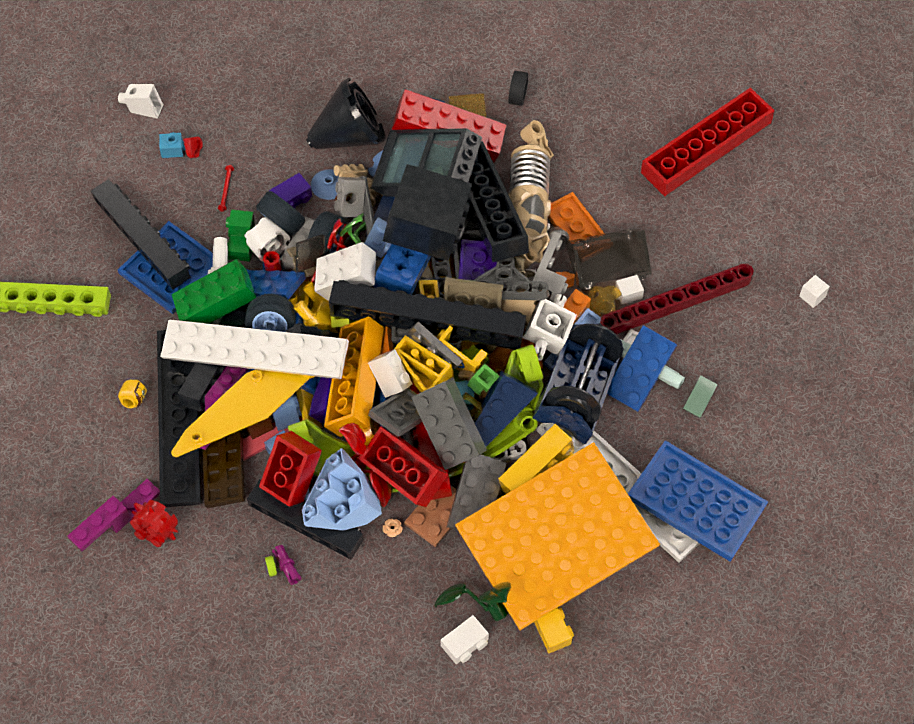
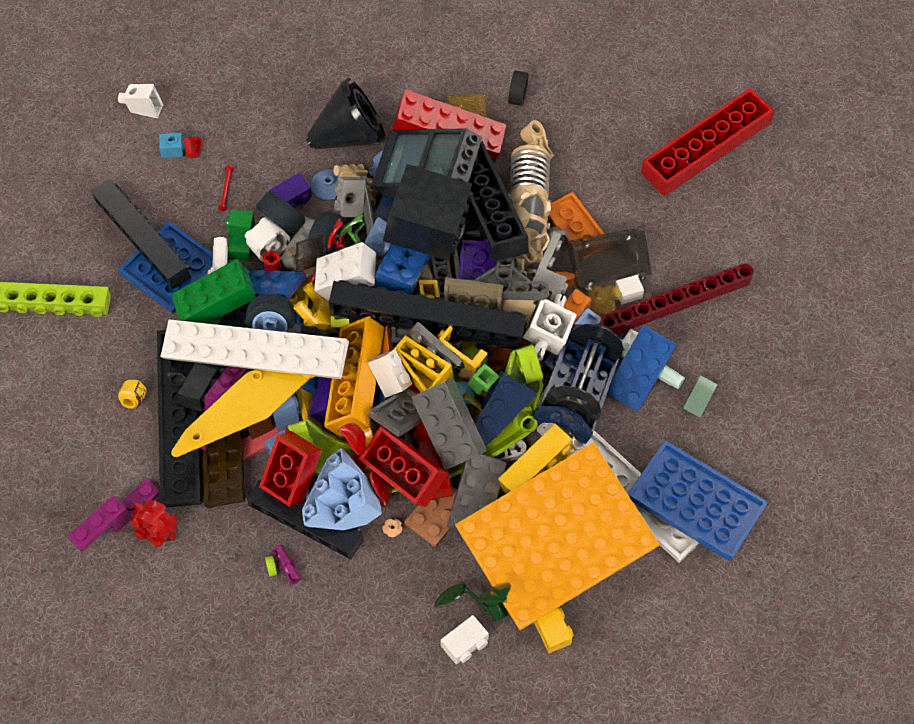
(814, 291): white brick -> none

